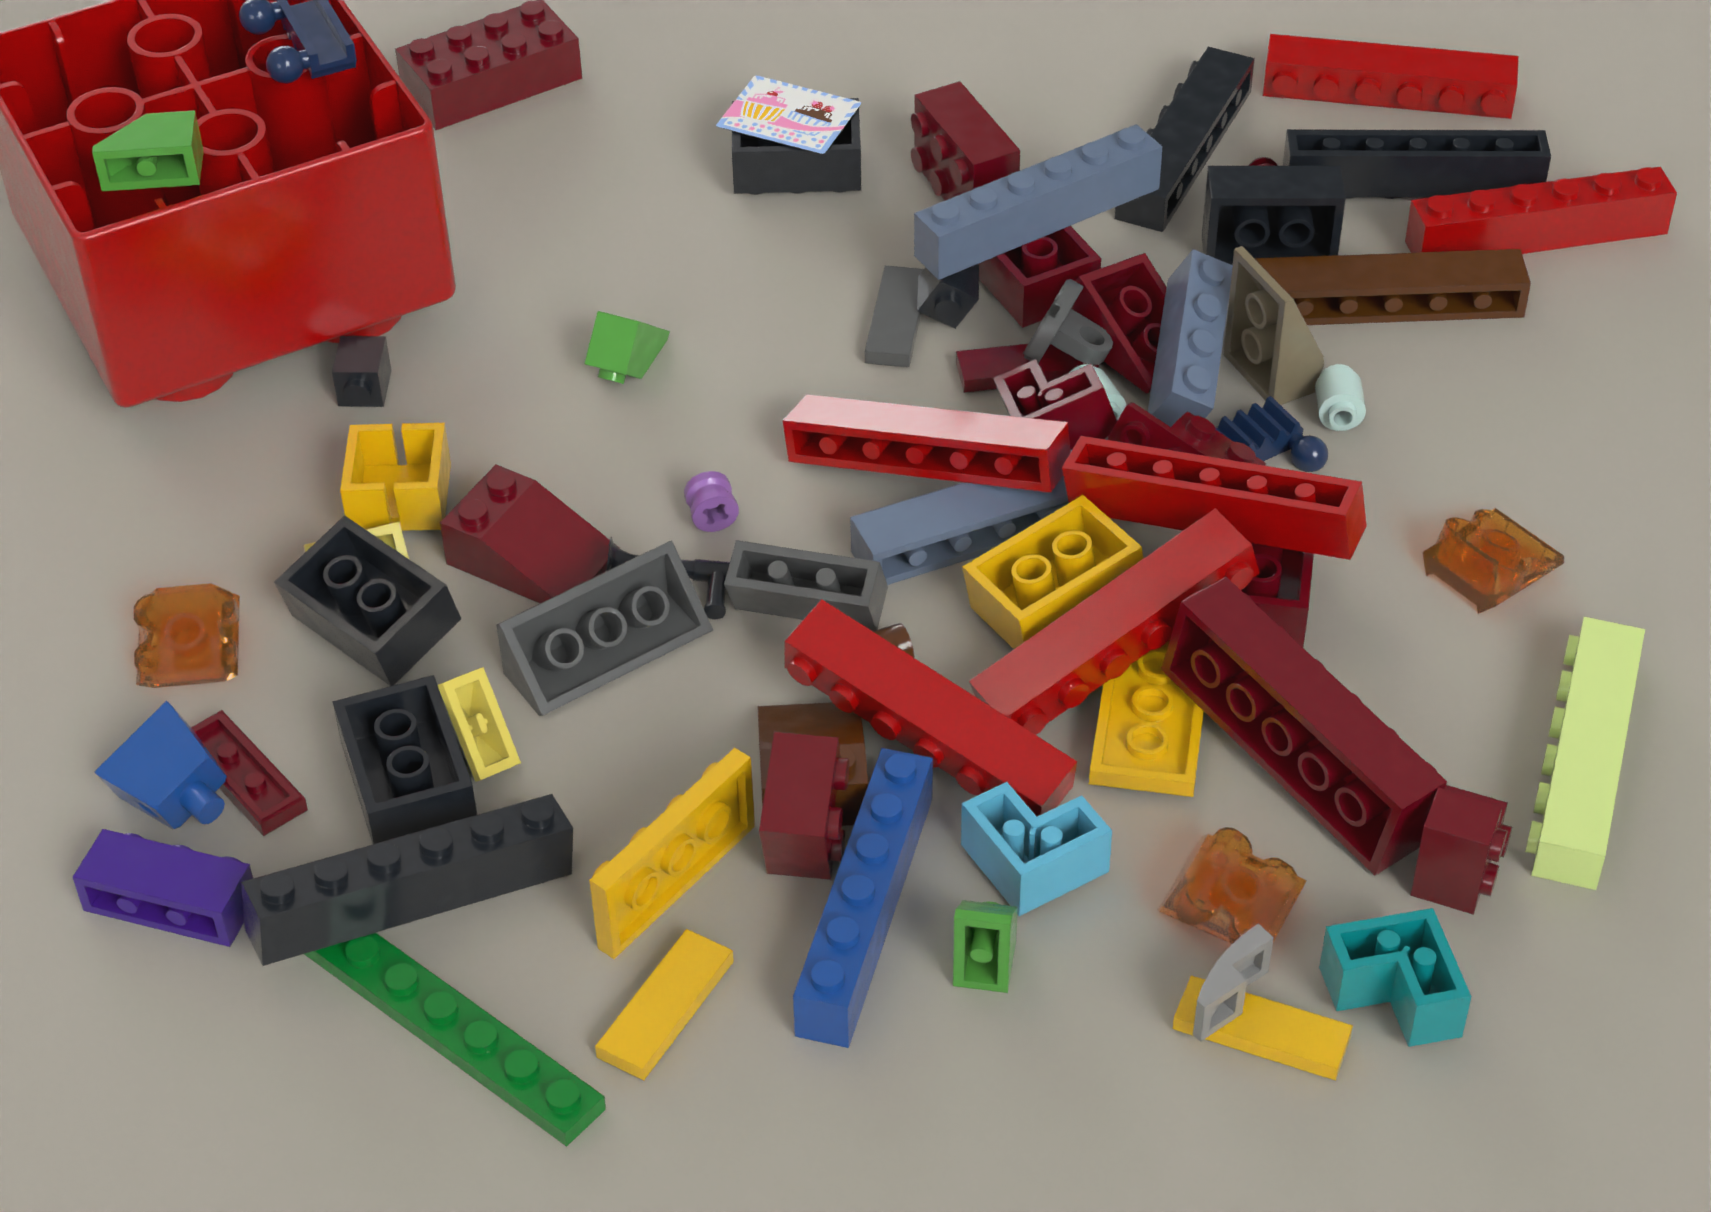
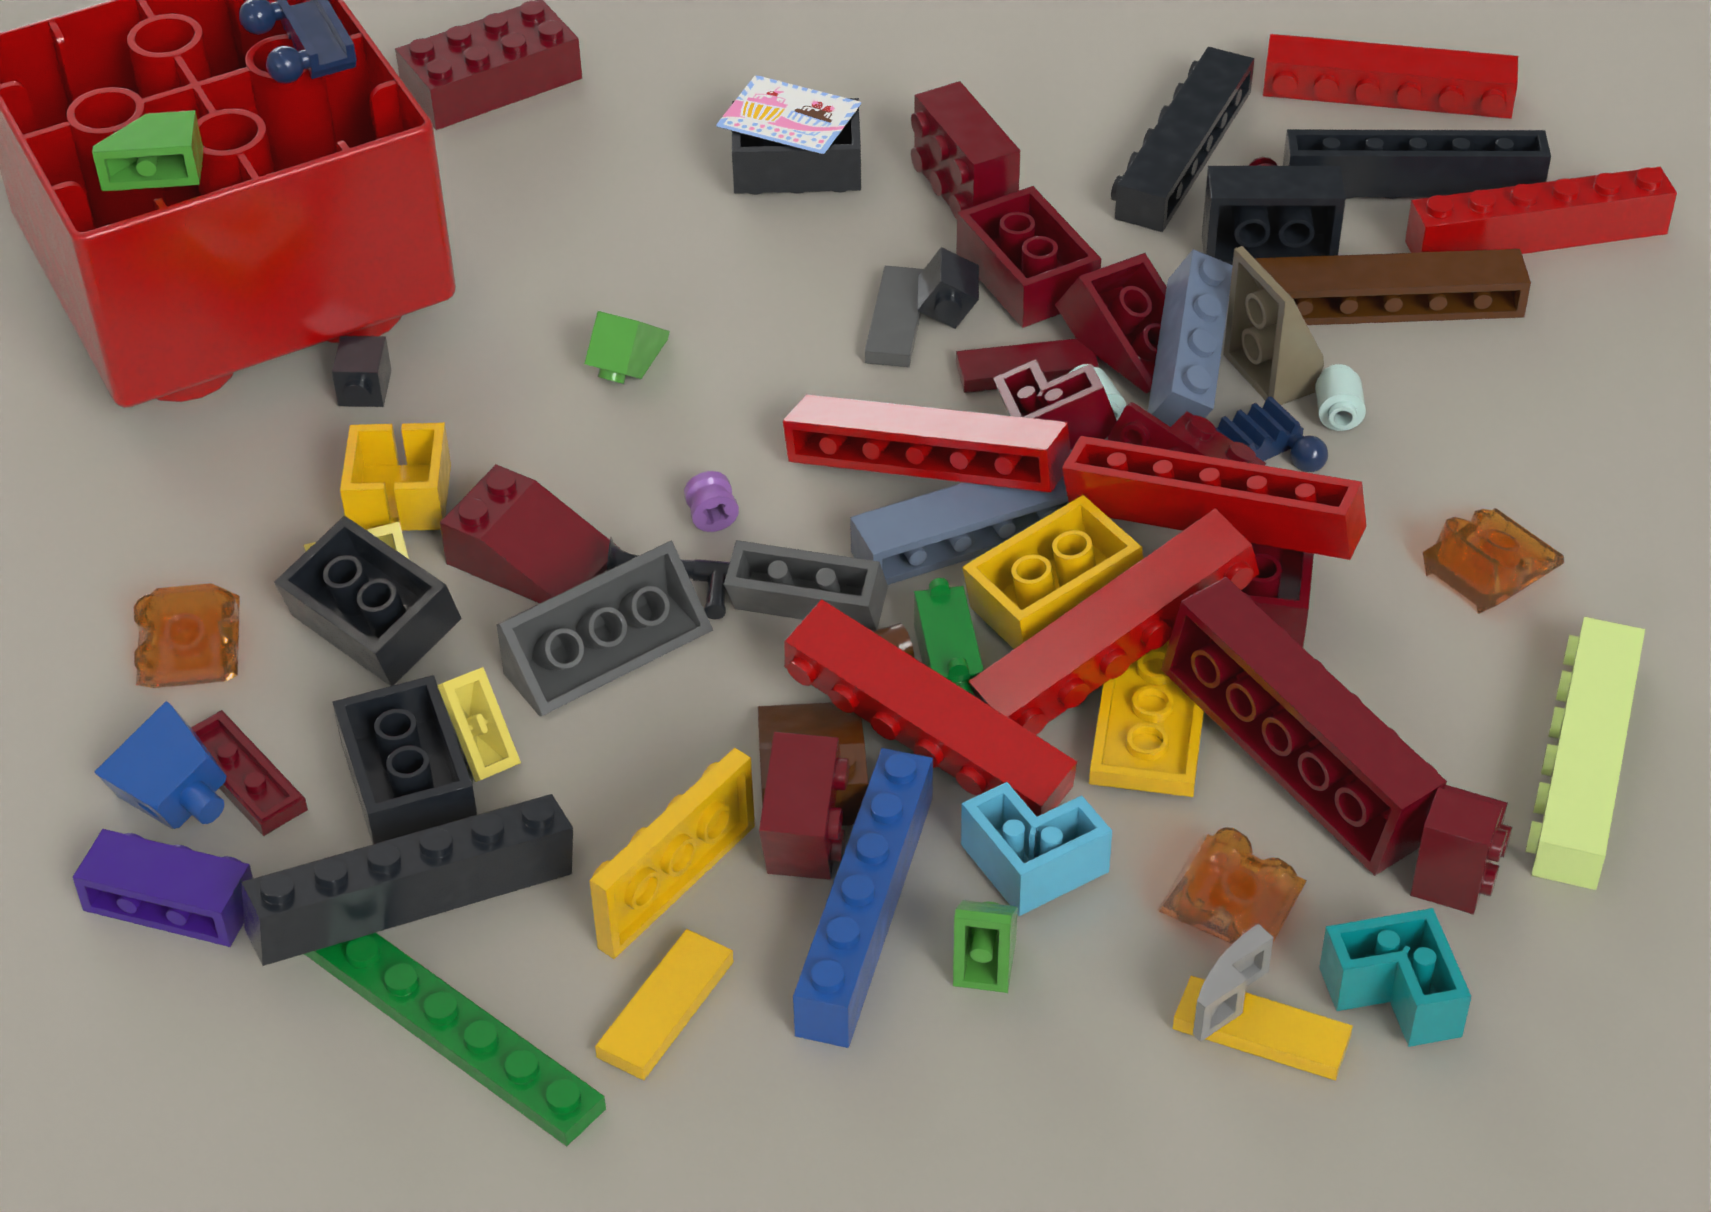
(947, 633): none -> green brick
(1036, 201): sand blue brick -> none
(1069, 331): dark grey tile -> none

